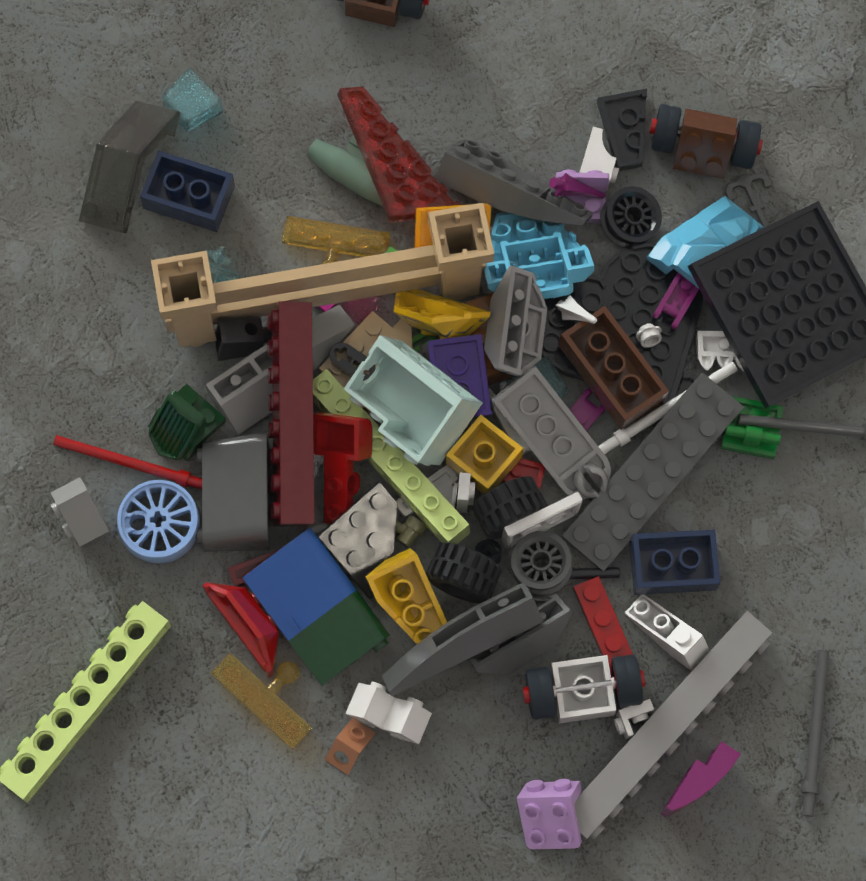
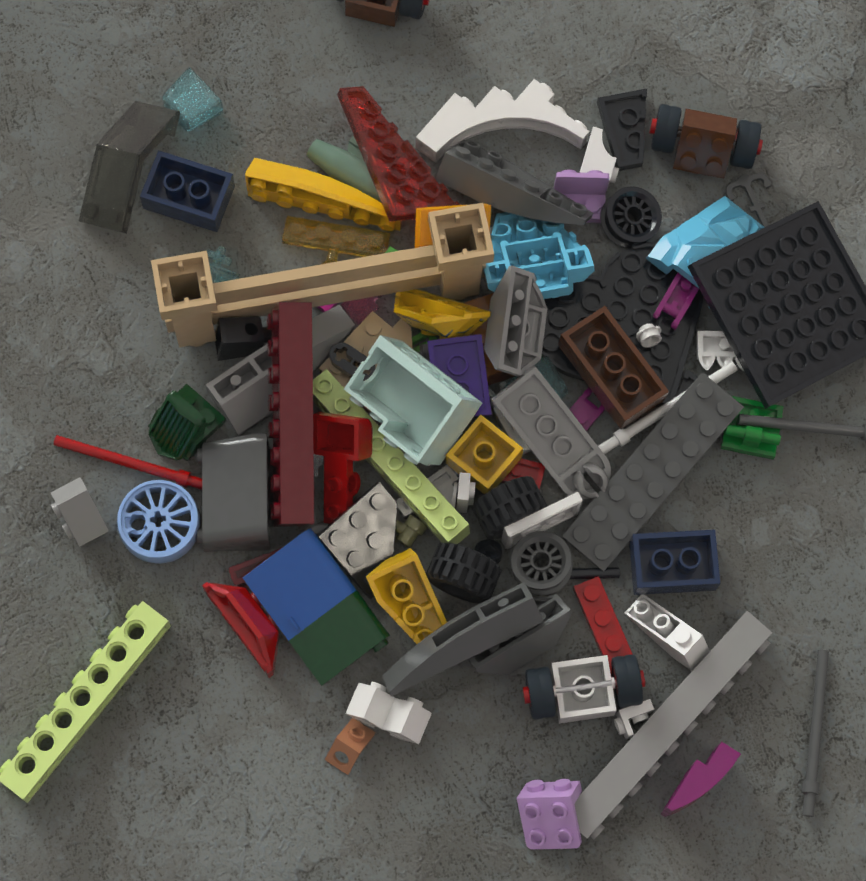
(262, 699): clear yellow plate -> none
(314, 194): none -> yellow wedge
(498, 110): none -> white arch
(571, 187): magenta piece -> none
(573, 311): white piece -> none

